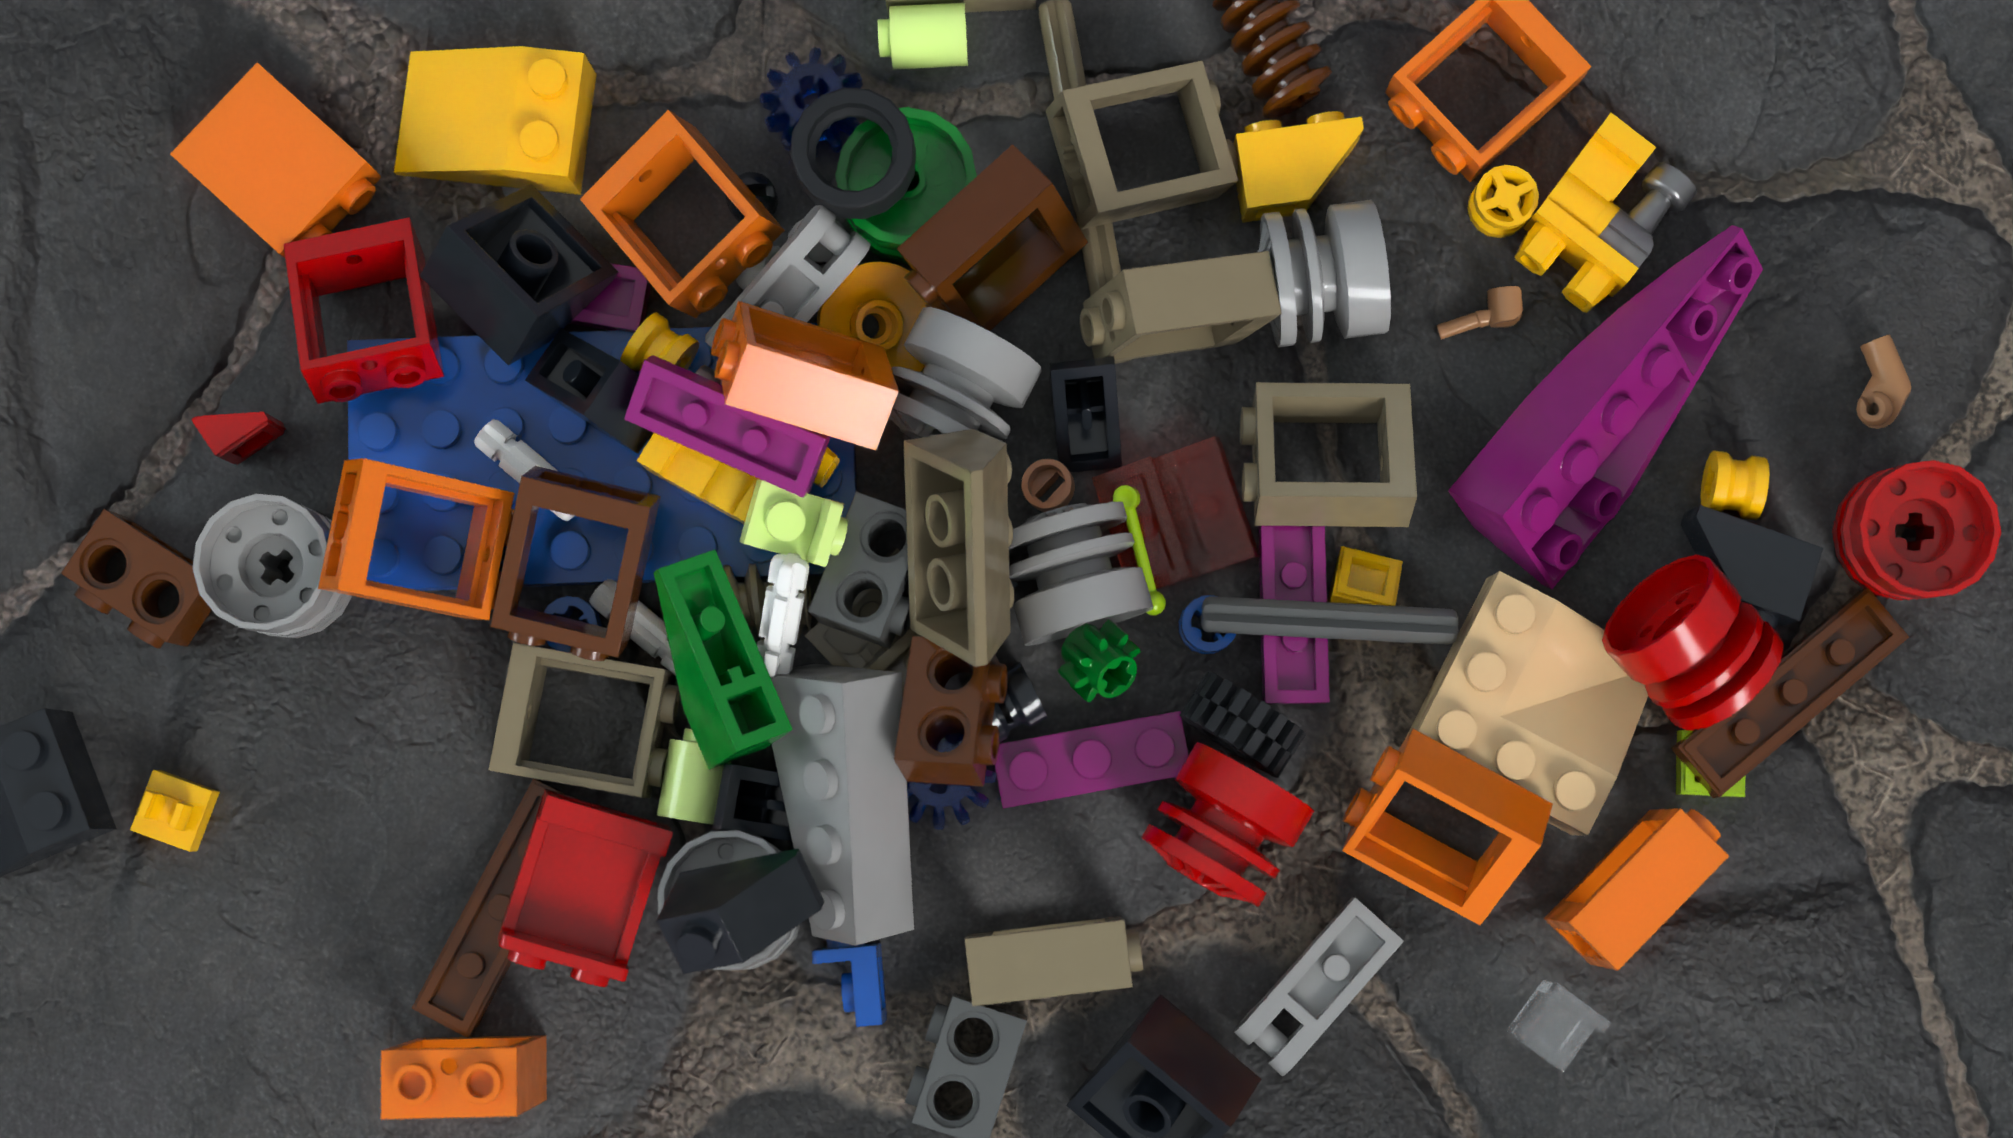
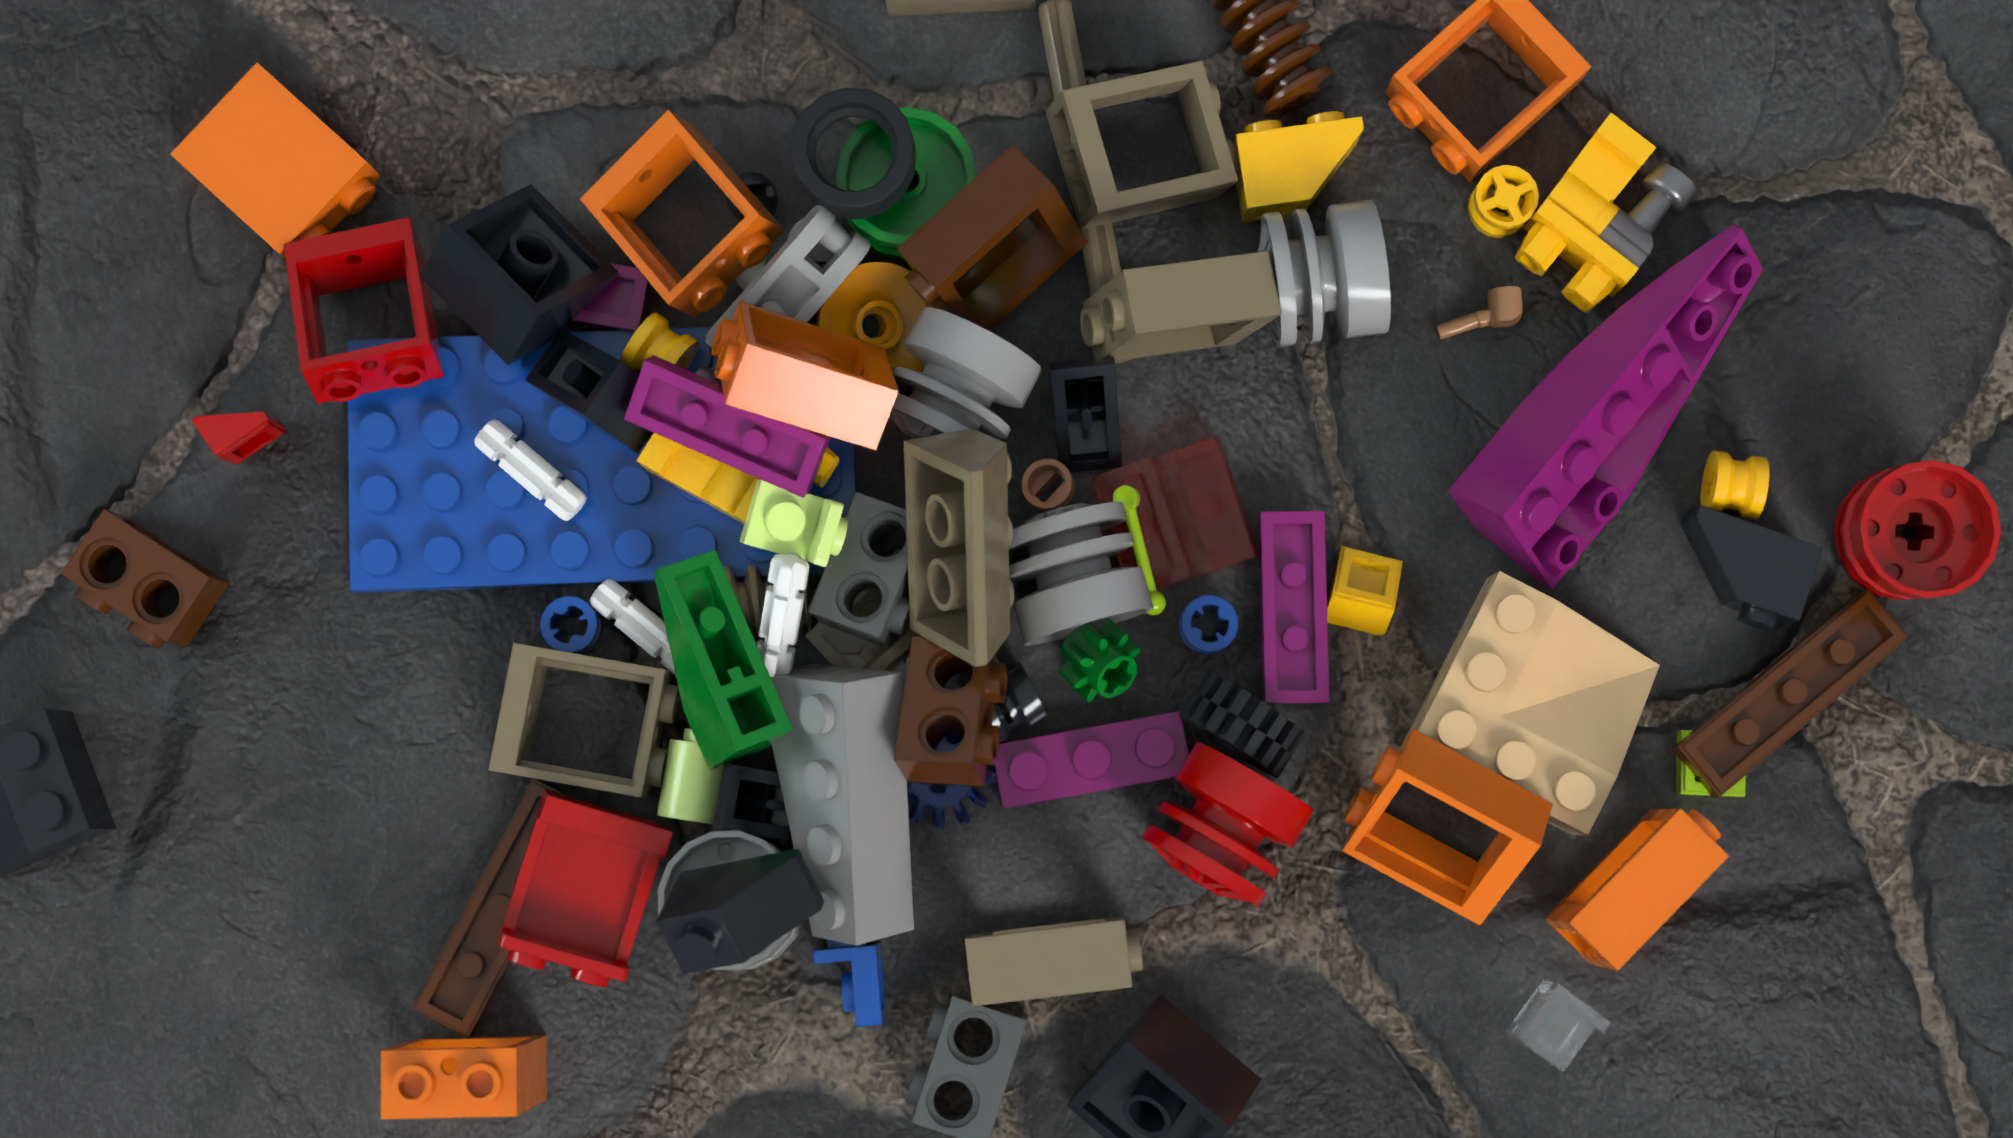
(174, 810): yellow tile -> none
(240, 559): light grey wheel -> none
(355, 528): orange window -> none
(497, 117): yellow slope -> none
(586, 500): reddish brown window -> none
(790, 90): clear blue gear -> none
(924, 36): yellowish green brick -> none
(1320, 984): light grey plate -> none
(1329, 620): dark grey axle -> none
(1331, 503): dark tan window -> none
(1693, 643): red wheel -> none
(1887, 387): medium nougat arm -> none

